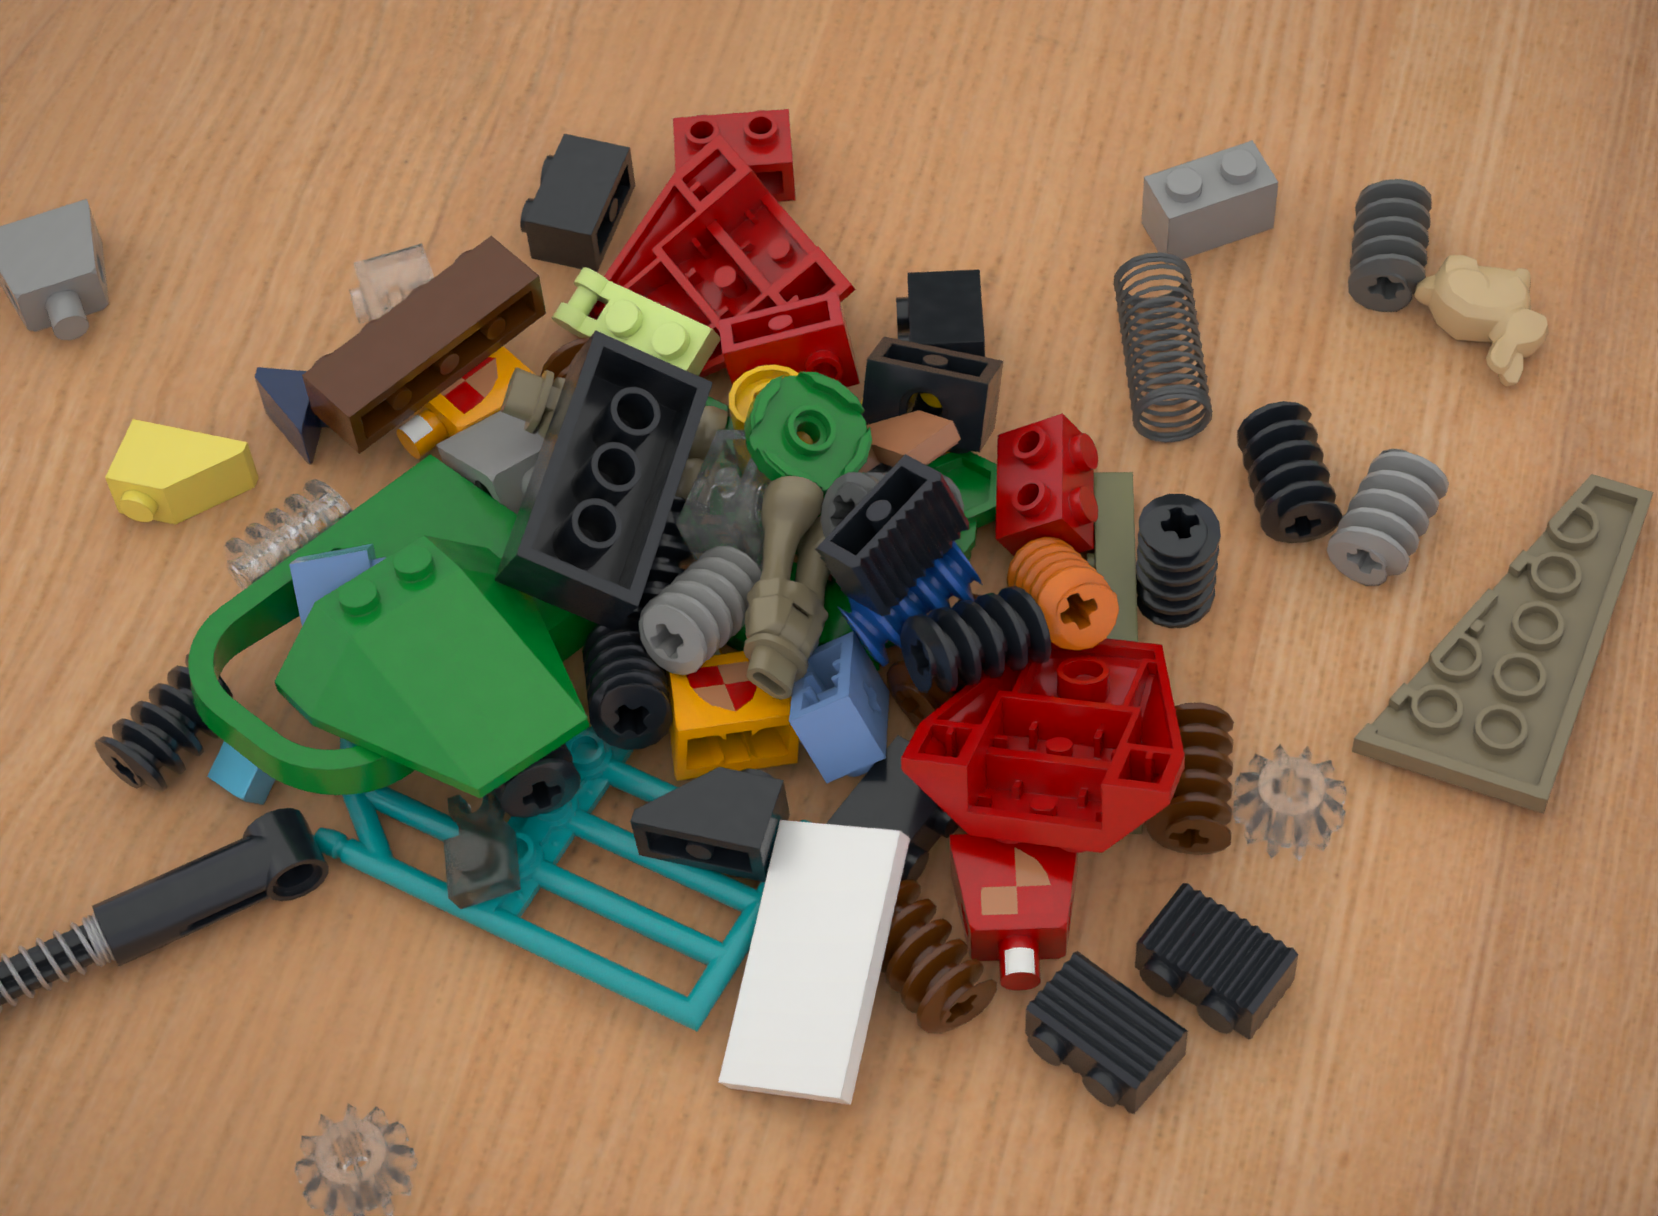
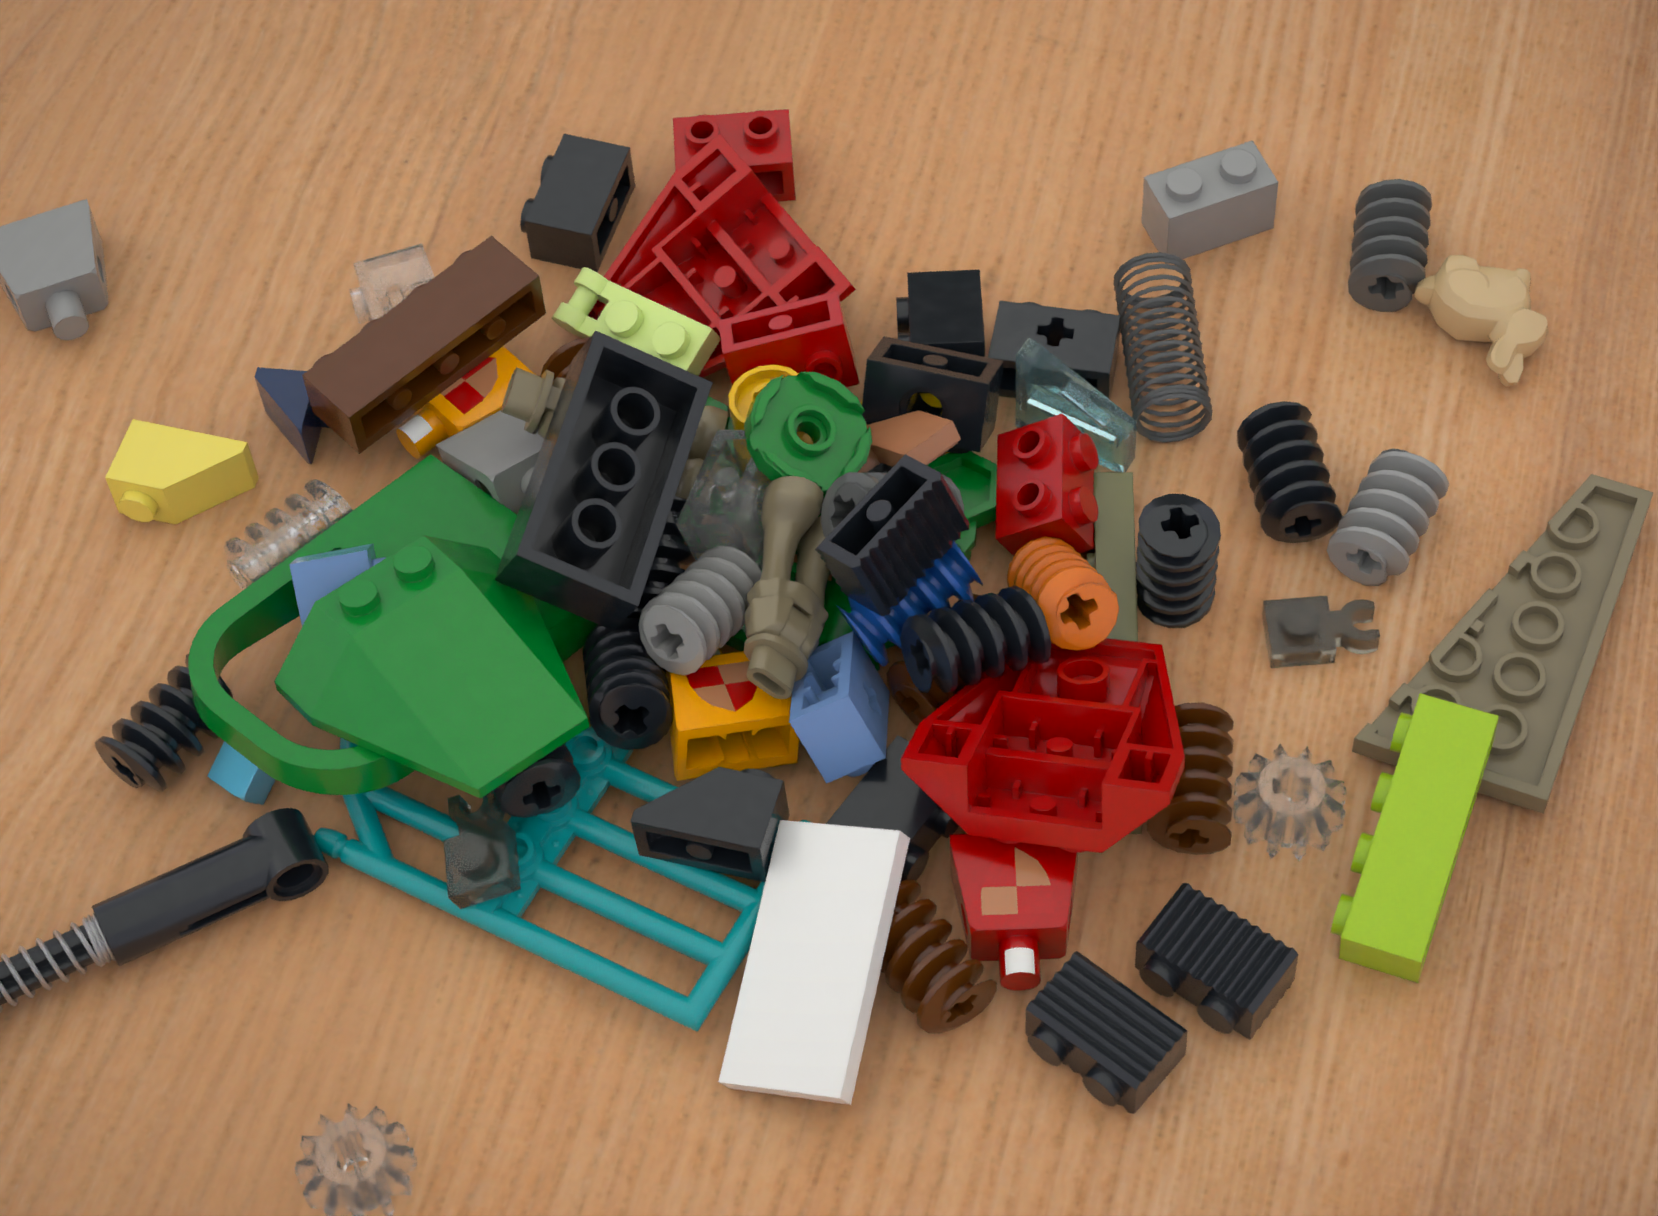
(1052, 388): none -> clear light blue wing
(1078, 338): none -> black brick
(1308, 632): none -> clear smoke plate
(1416, 838): none -> lime brick

